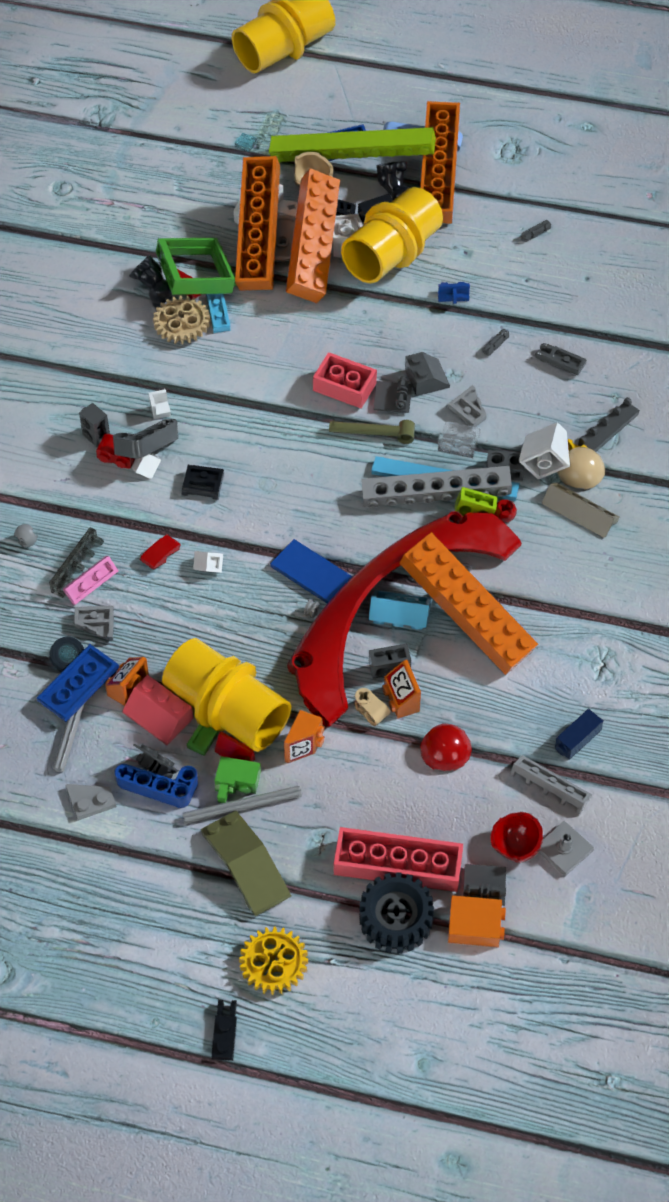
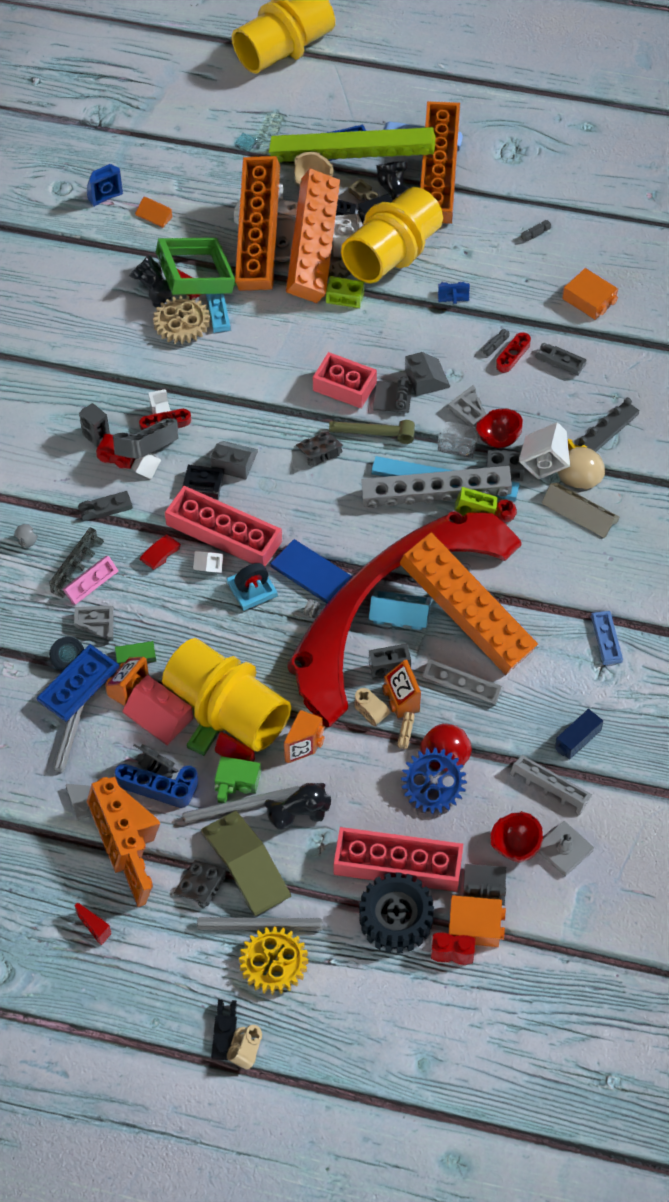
(96, 926): none -> red slope
(104, 184): none -> blue slope
(105, 506): none -> dark grey hinge
(124, 831): none -> orange wedge
(143, 649): none -> bright green tile
(154, 212): none -> orange slope
(177, 414): none -> red beam
(201, 882): none -> dark grey hinge
(223, 526): none -> coral brick
(233, 458): none -> dark grey slope
(243, 1048): none -> tan piece
(252, 586): none -> plate
(255, 924): none -> light grey axle
(307, 800): none -> black animal
(318, 446): none -> dark grey hinge
(339, 270): none -> dark tan plate
(345, 292): none -> lime brick
(361, 190): none -> dark tan plate
(406, 729): none -> tan axle
(421, 767): none -> blue gear
(450, 948): none -> red brick
(462, 682): none -> light grey hinge
(500, 428): none -> red cylinder
(513, 359): none -> red beam
(590, 293): none -> orange brick
(606, 637): none -> medium blue tile

